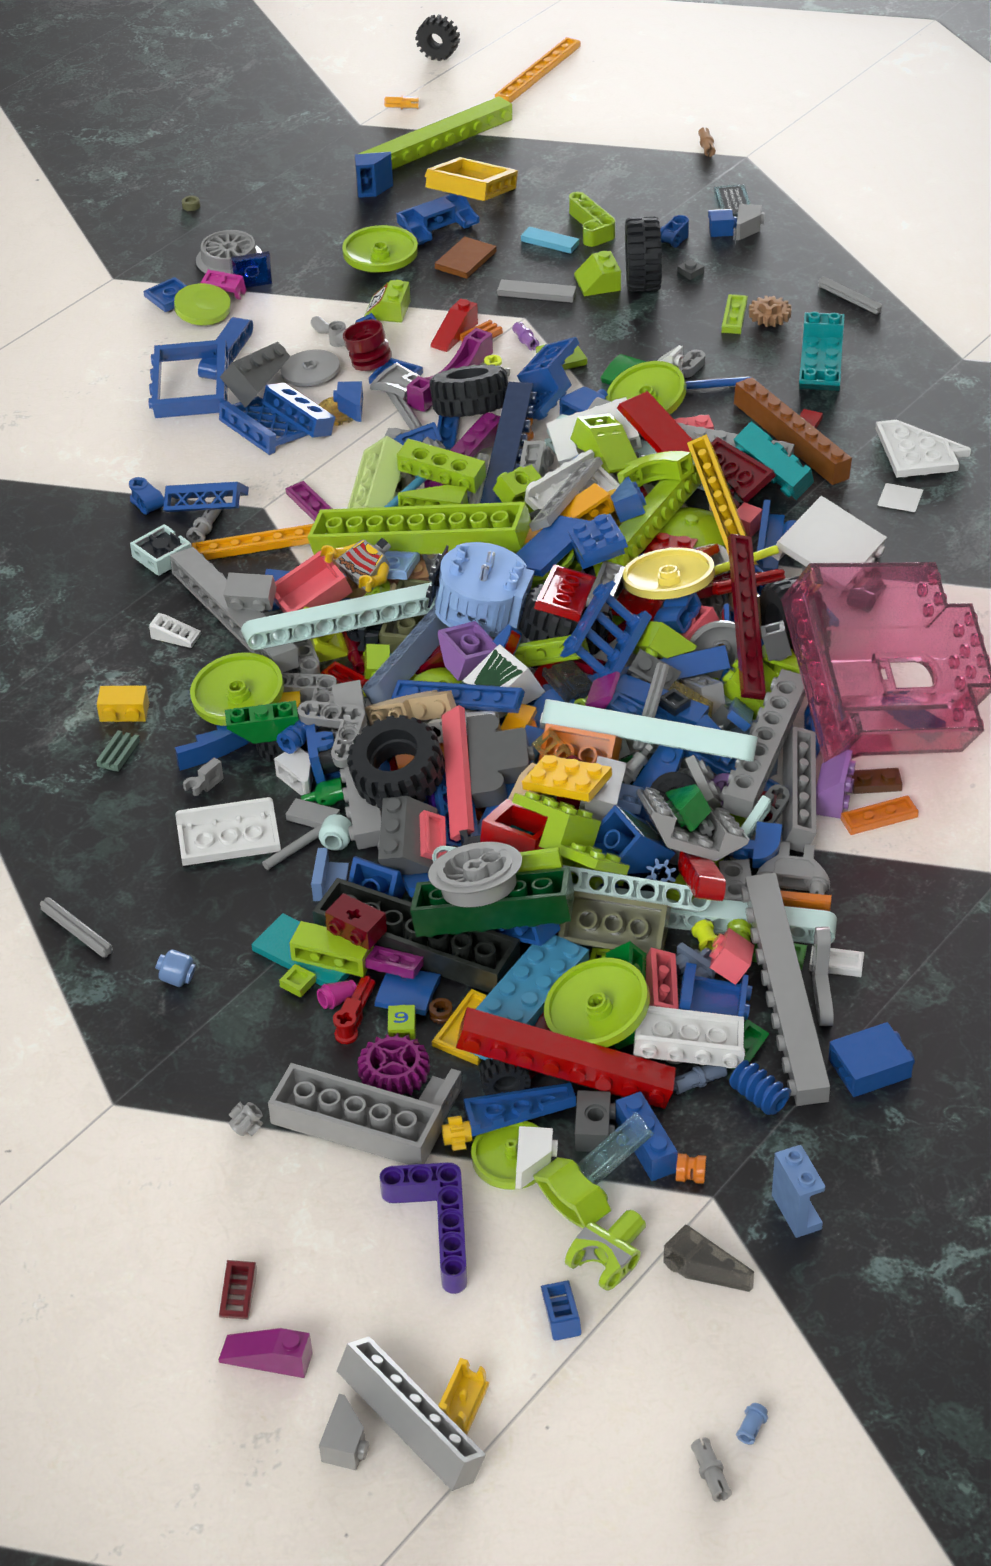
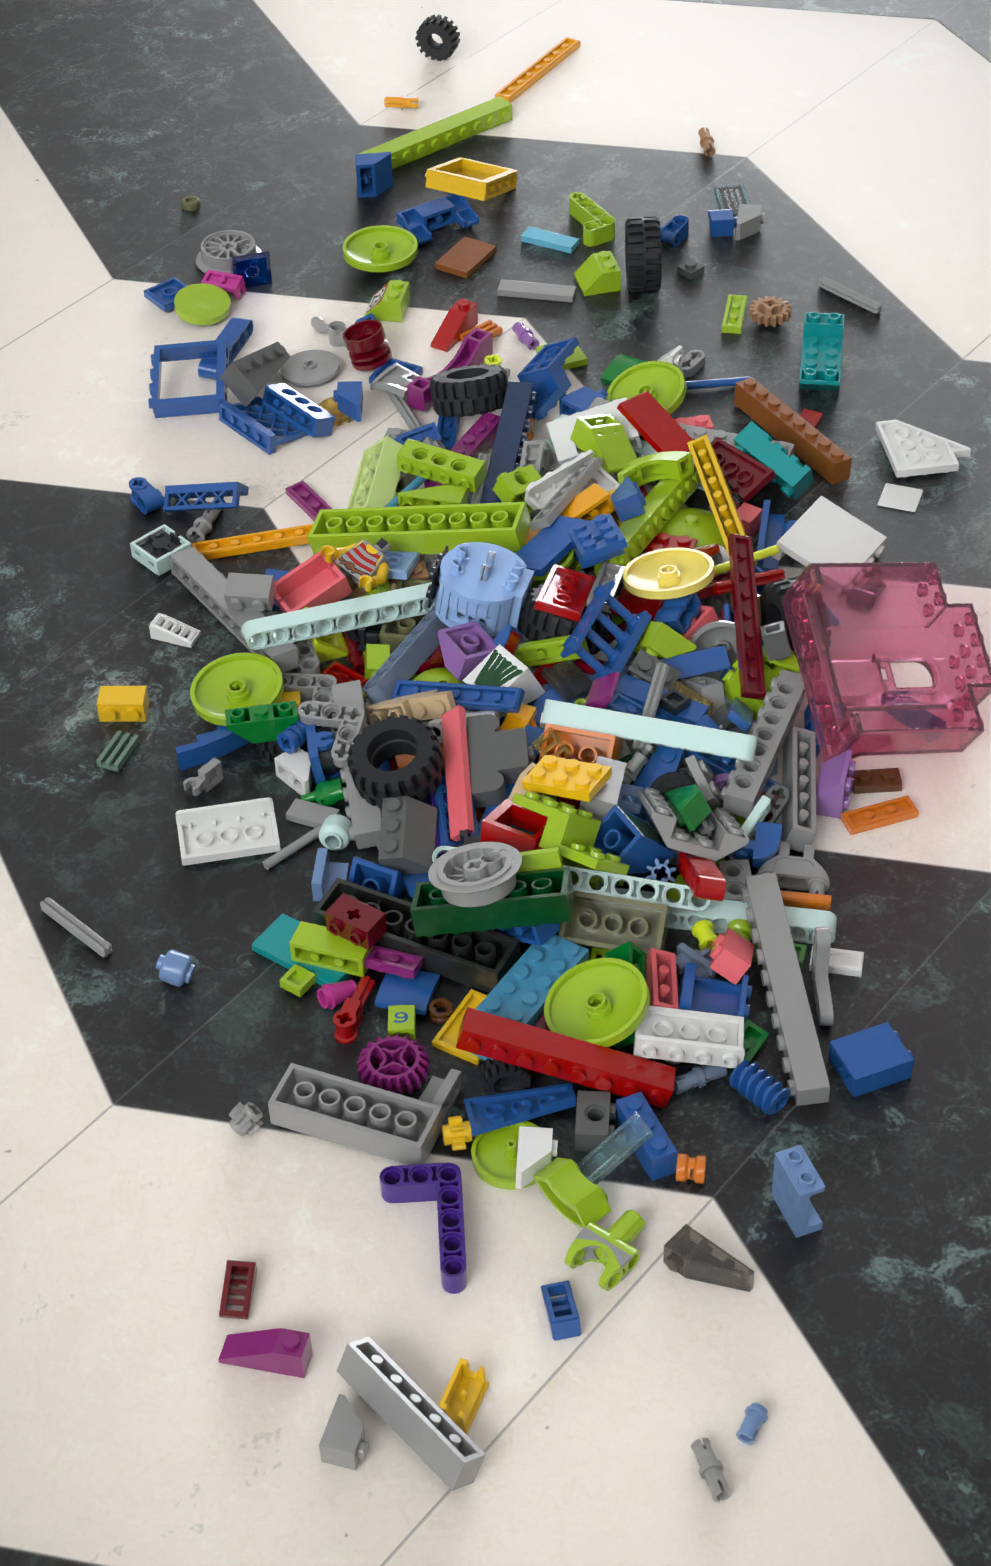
(431, 833): coral tile -> none

